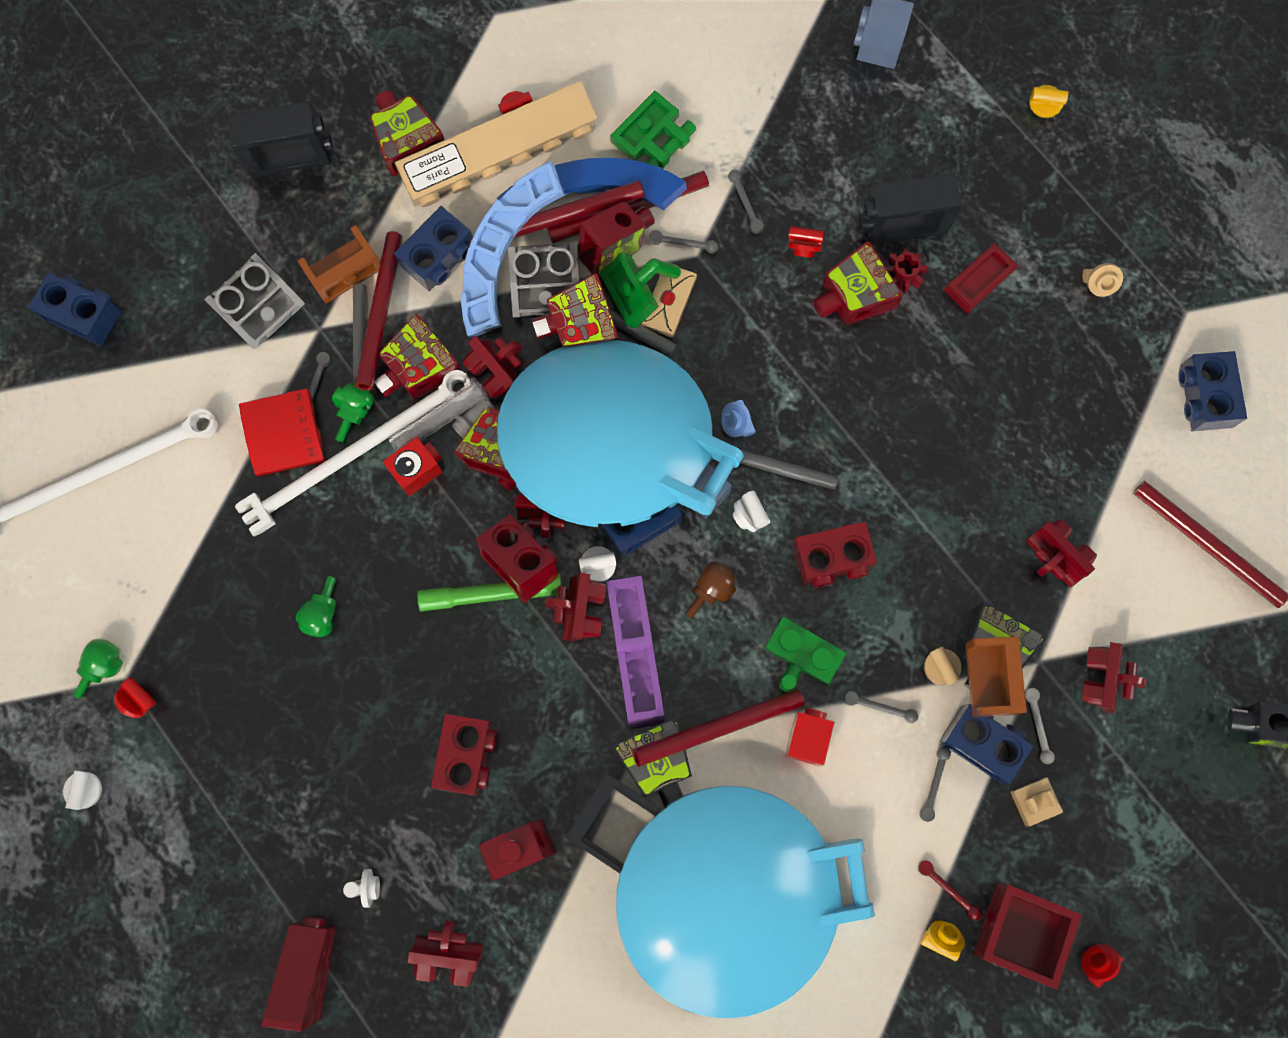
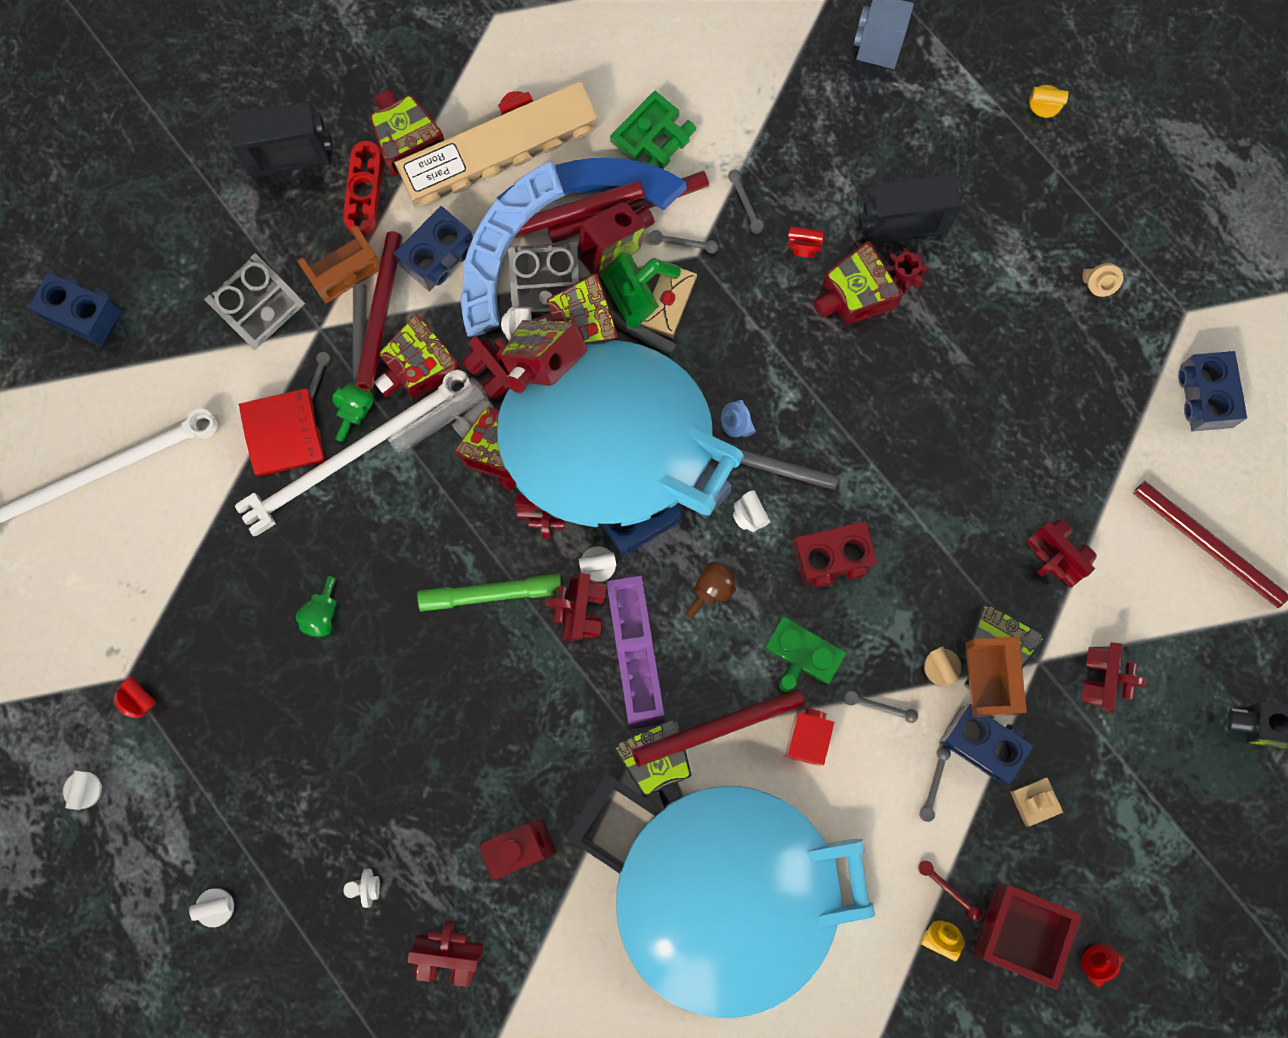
(97, 661): green piece -> none
(213, 908): none -> white plate
(300, 976): dark red slope -> none
(358, 175): none -> red beam
(414, 465): red brick -> none
(453, 753): dark red brick -> none
(513, 318): none -> white plate
(513, 560): dark red brick -> none
(541, 353): none -> dark red torso
(981, 278): dark red tile -> none
(1032, 696): light grey hinge -> none

